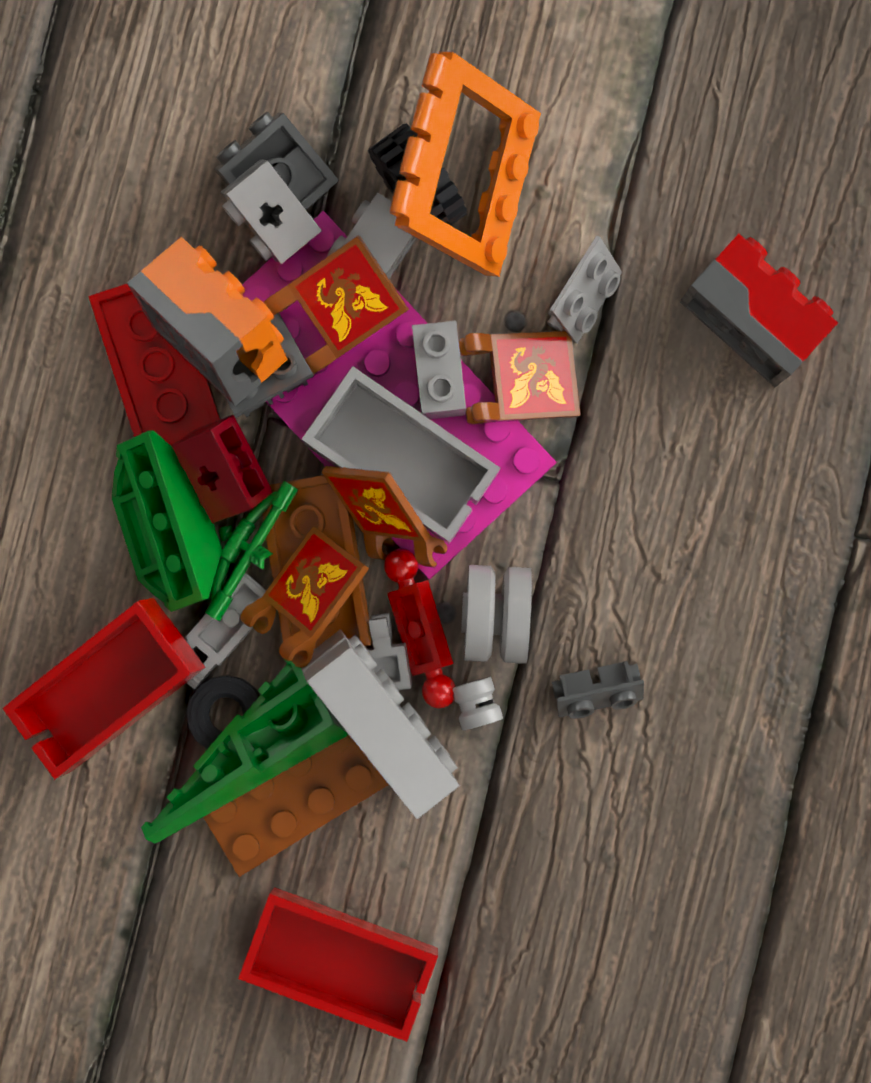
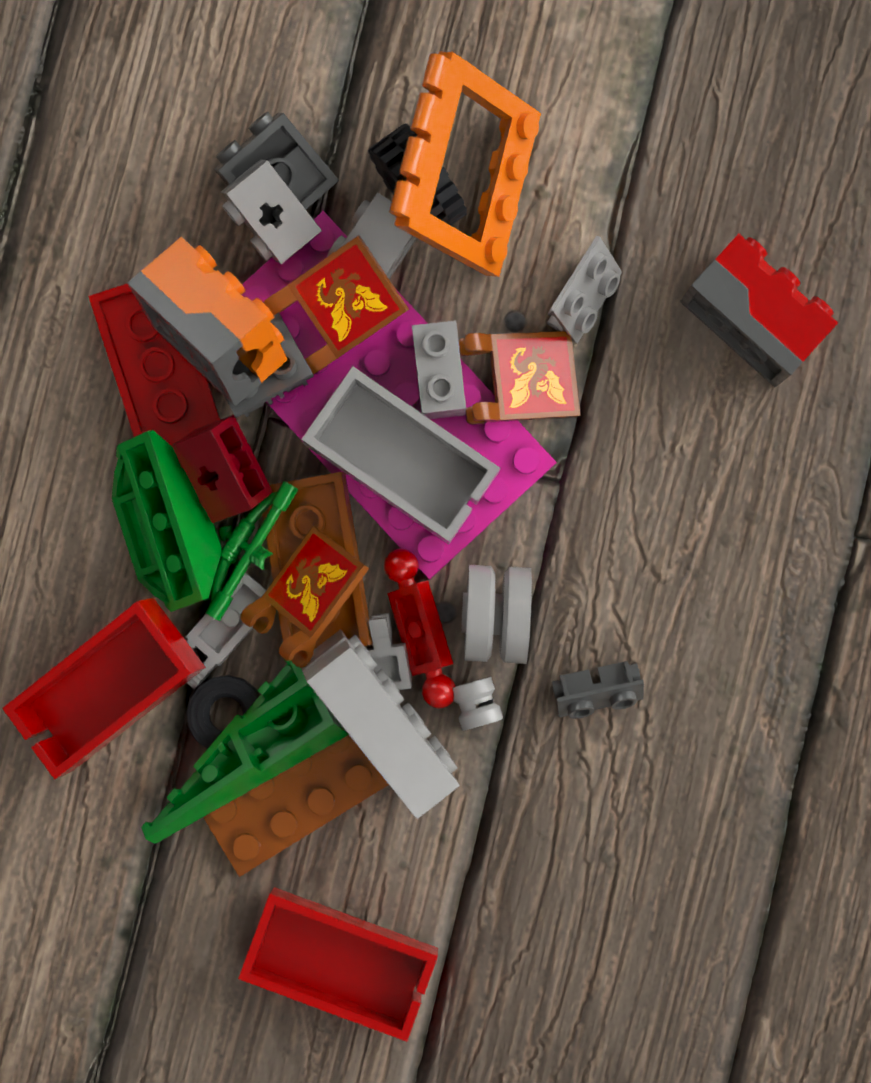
(382, 512): flag -> none

